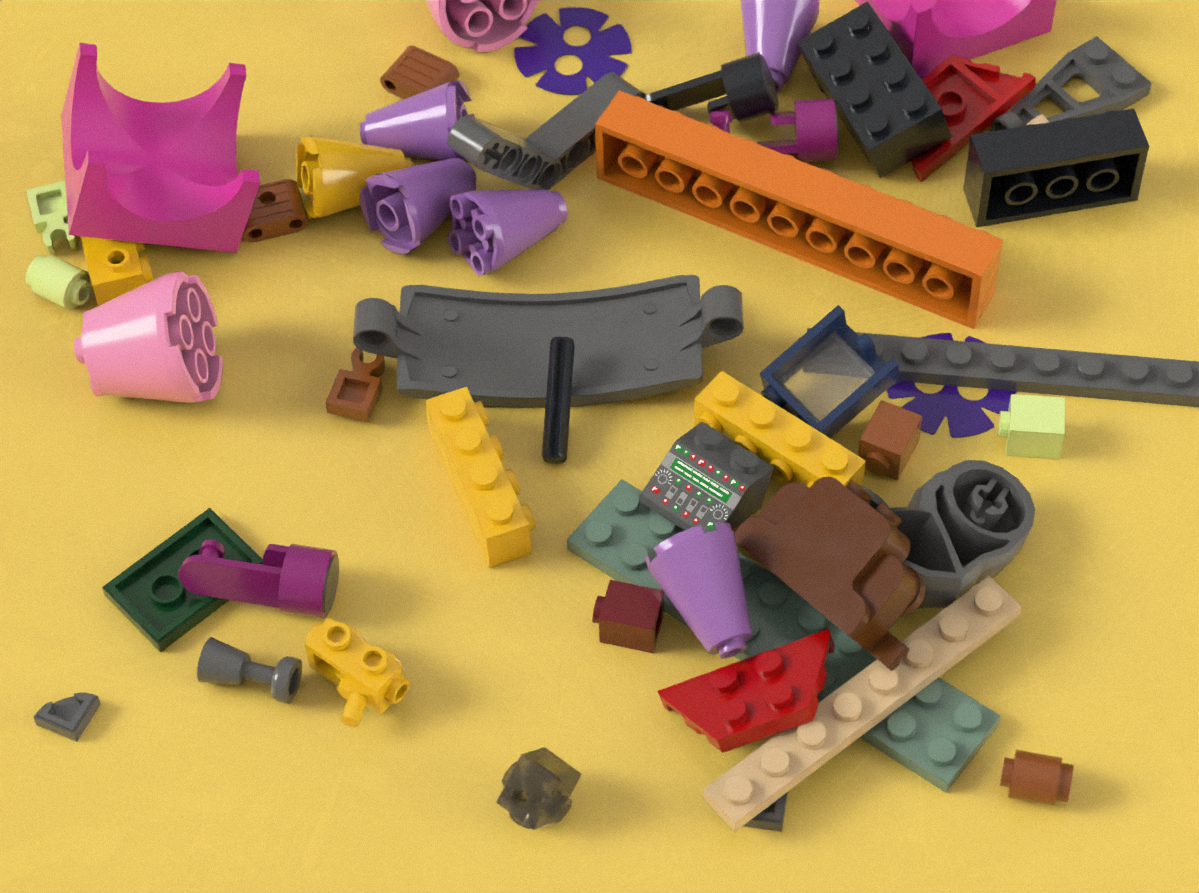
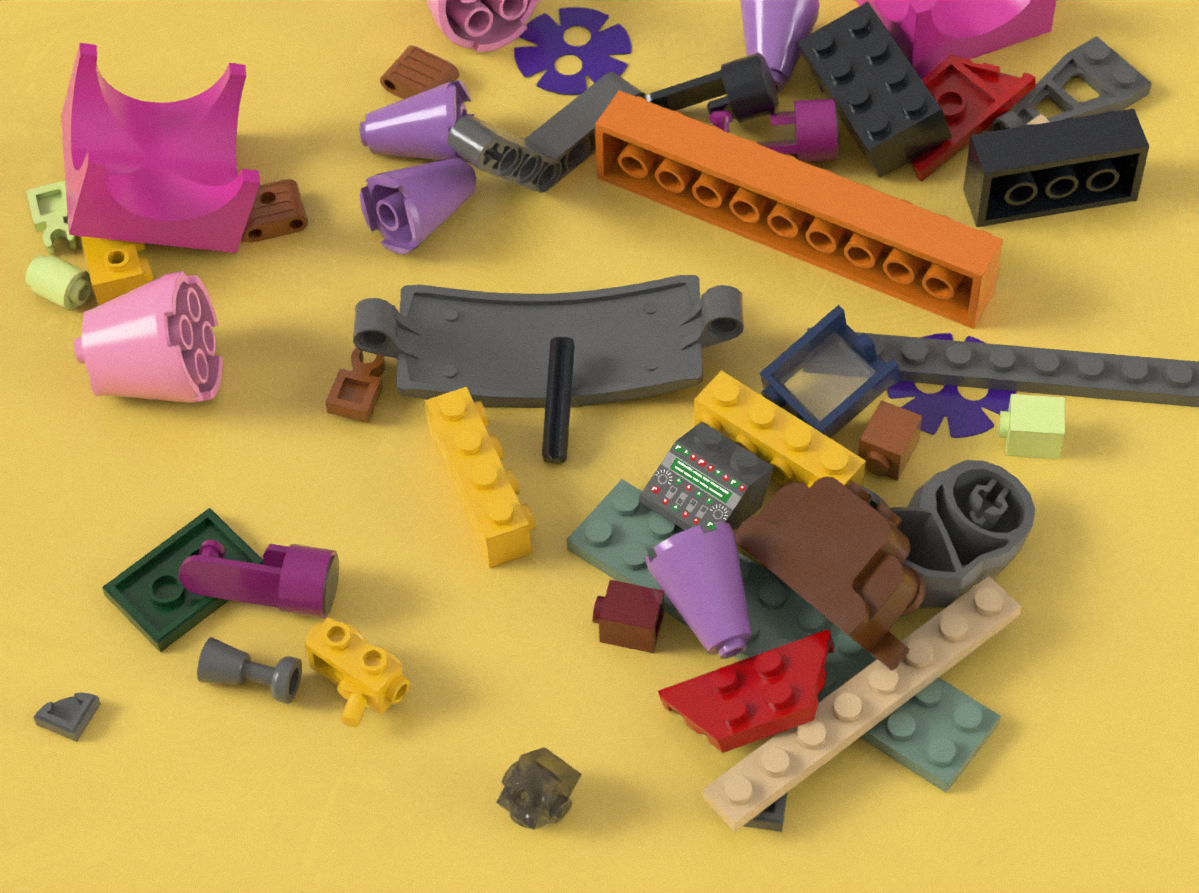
(337, 170): yellow cone -> none
(502, 224): medium lavender cone -> none
(1037, 777): dark orange brick -> none

